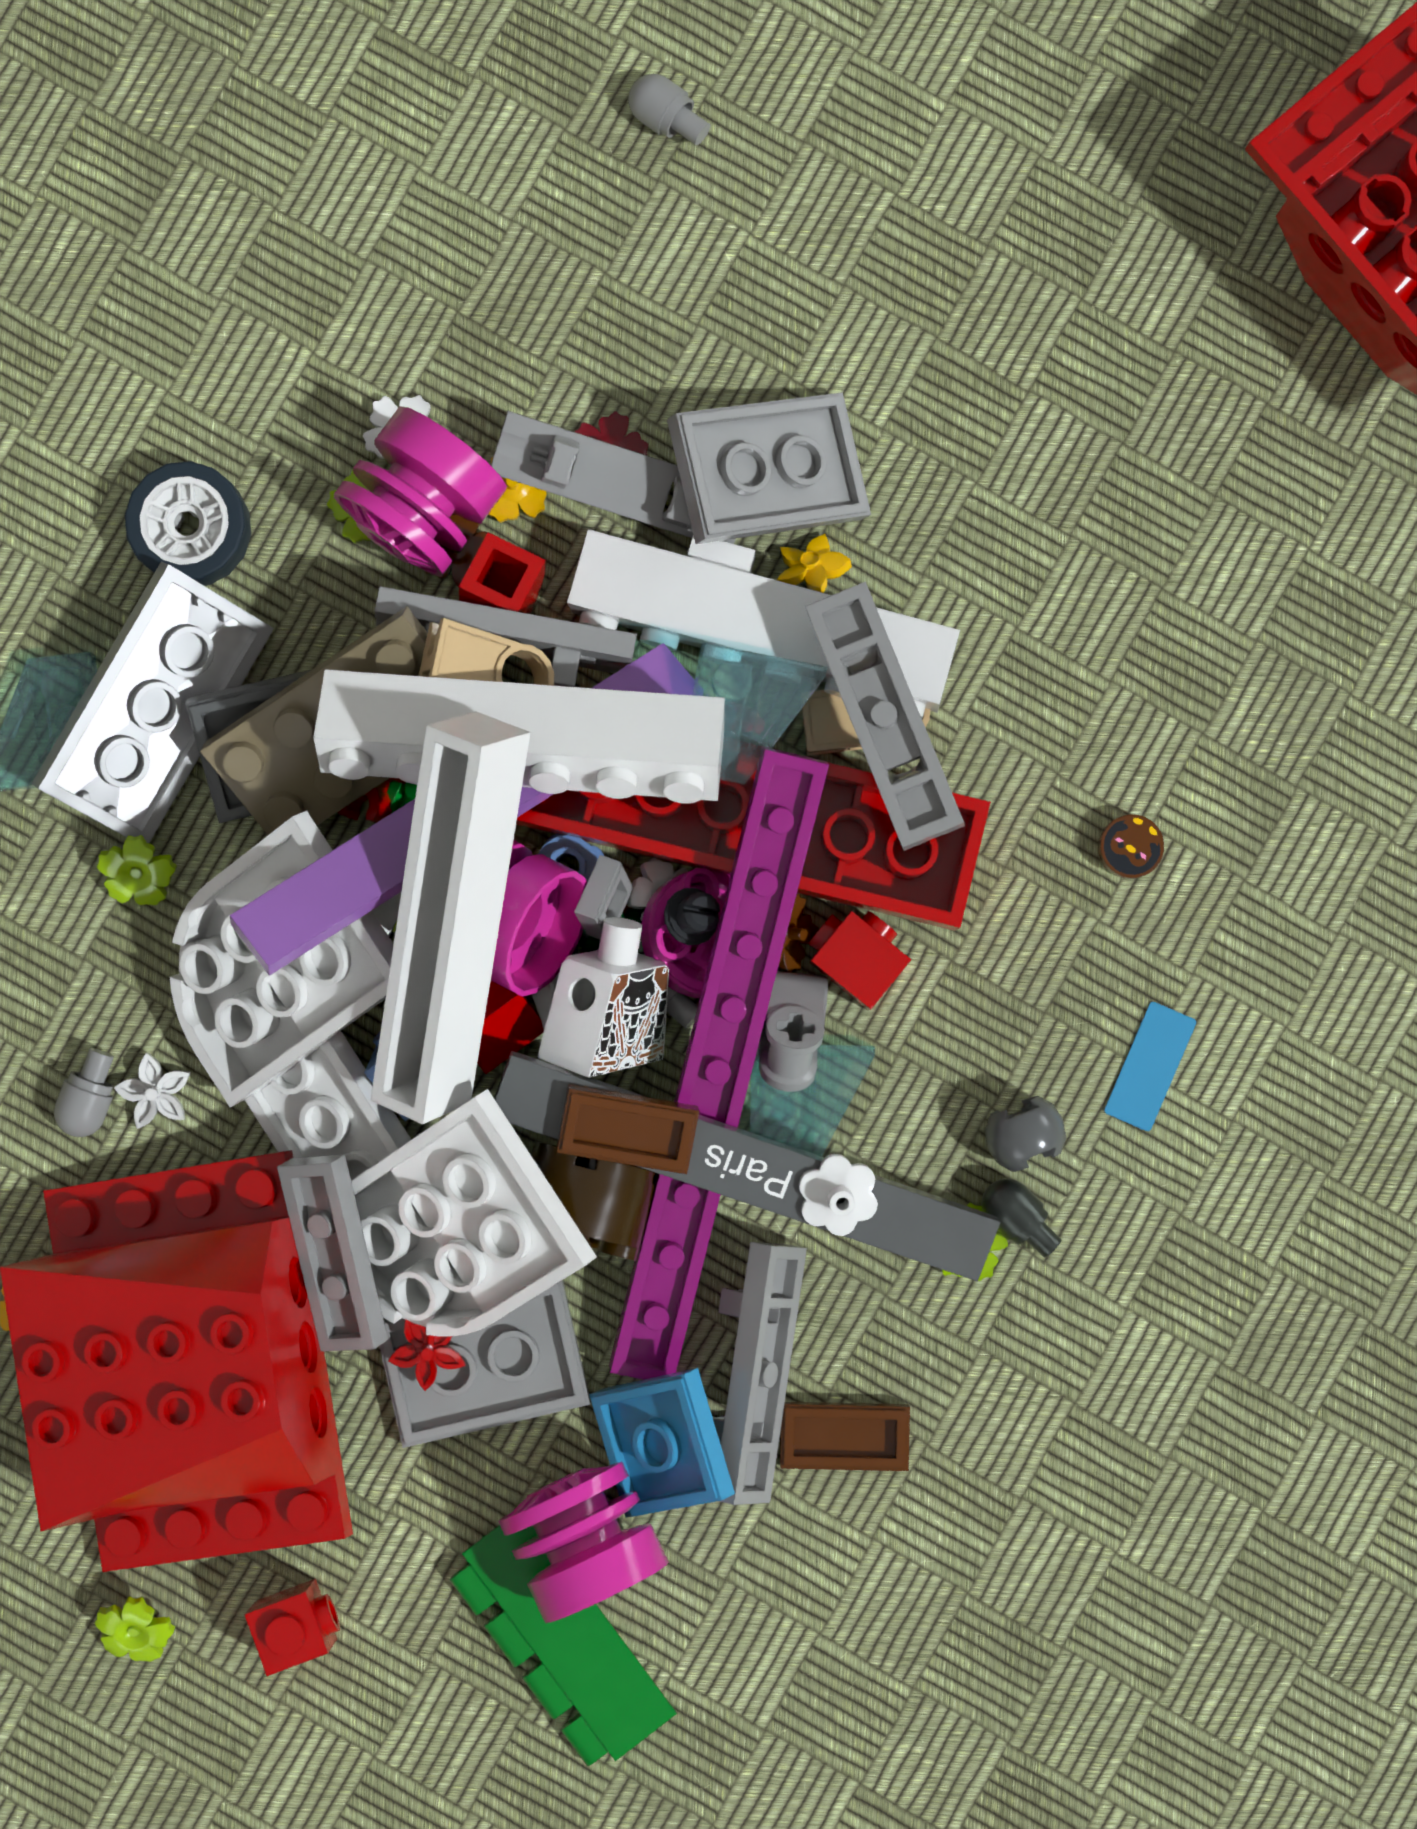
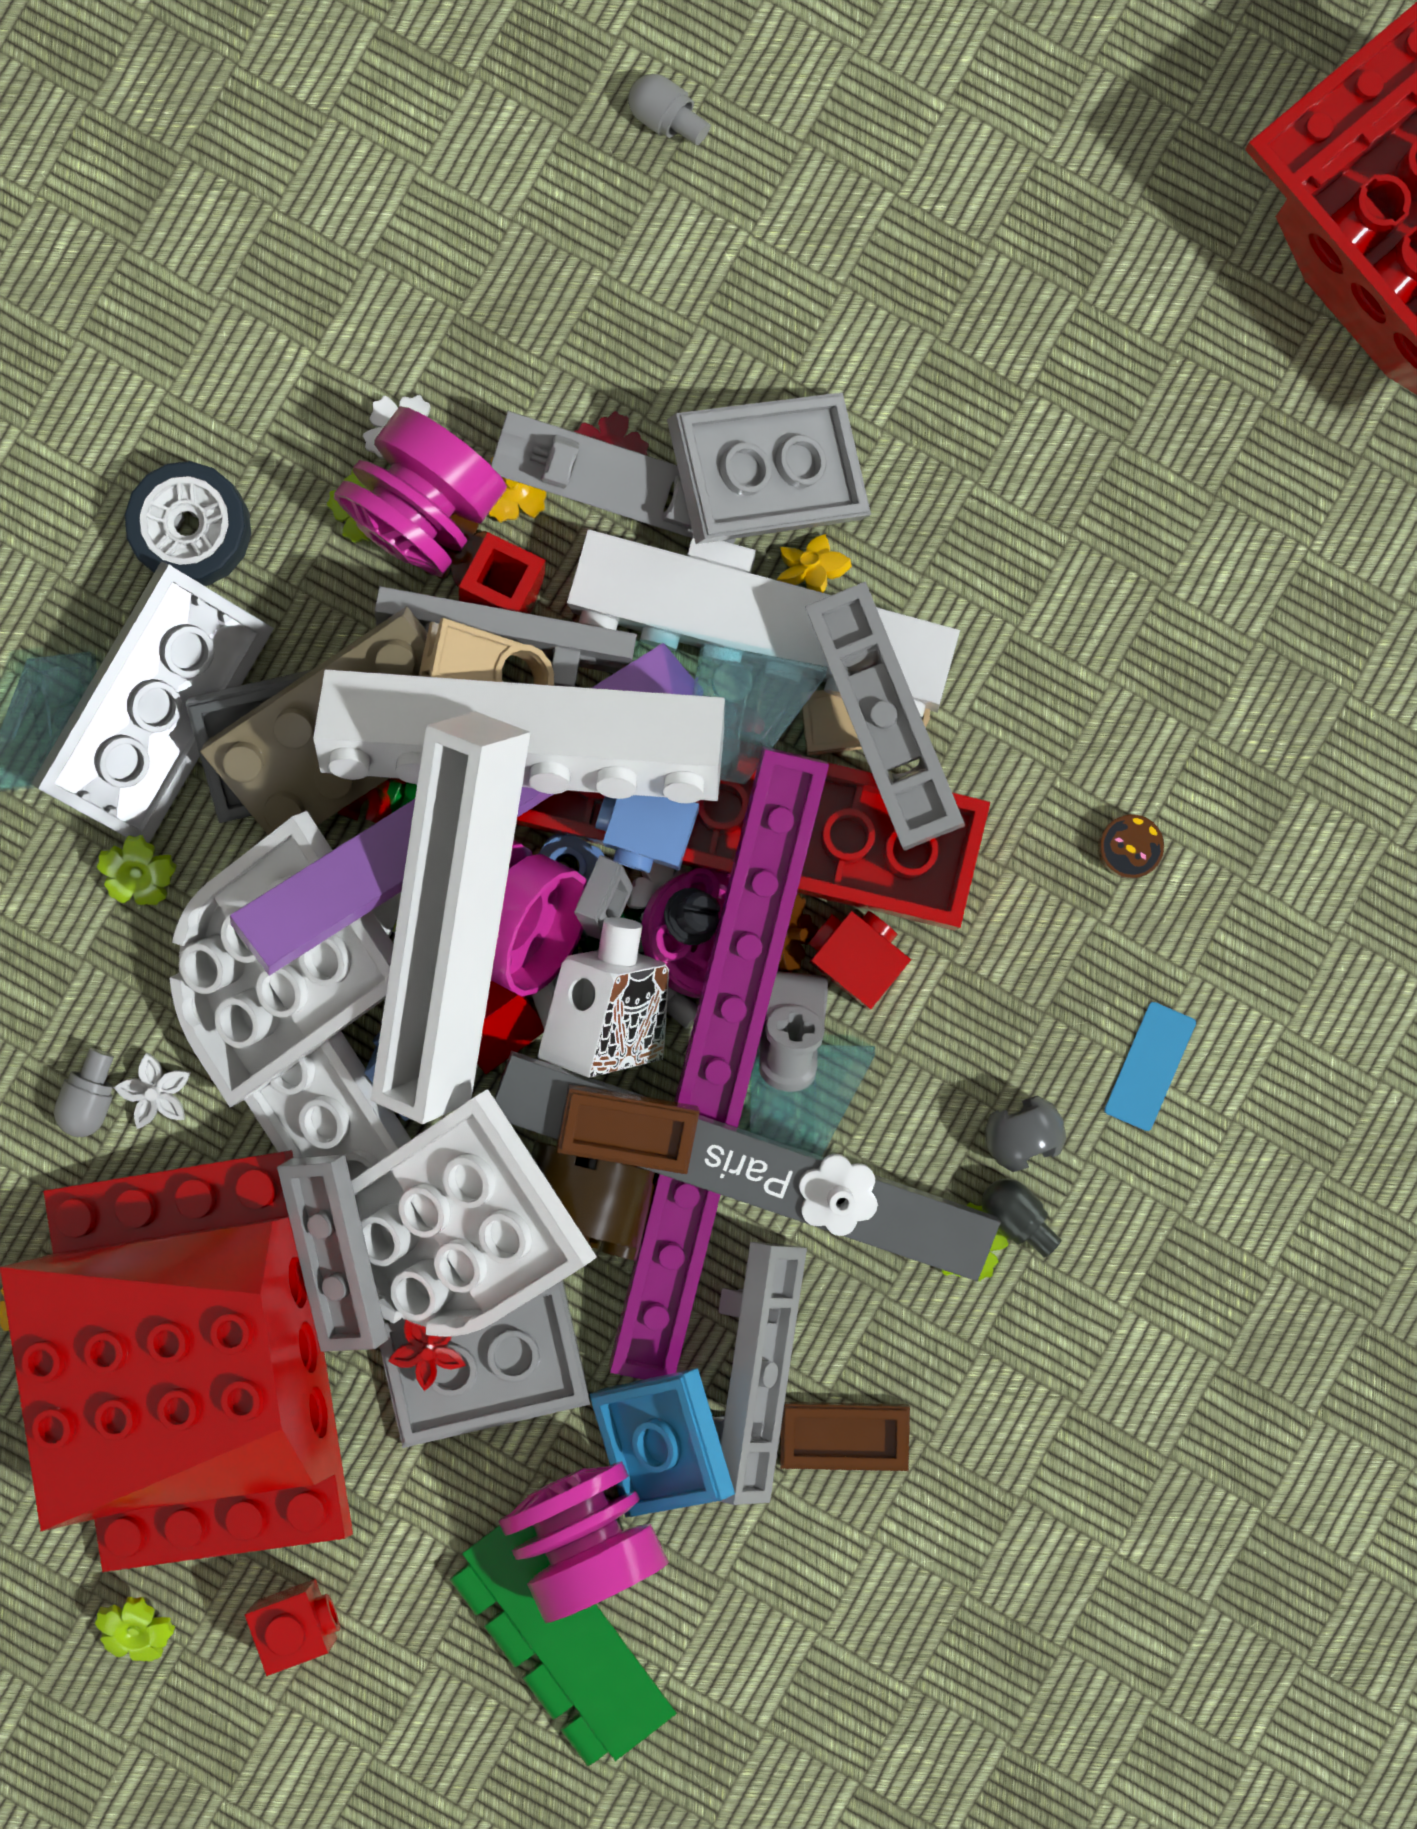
(647, 830): none -> medium blue brick

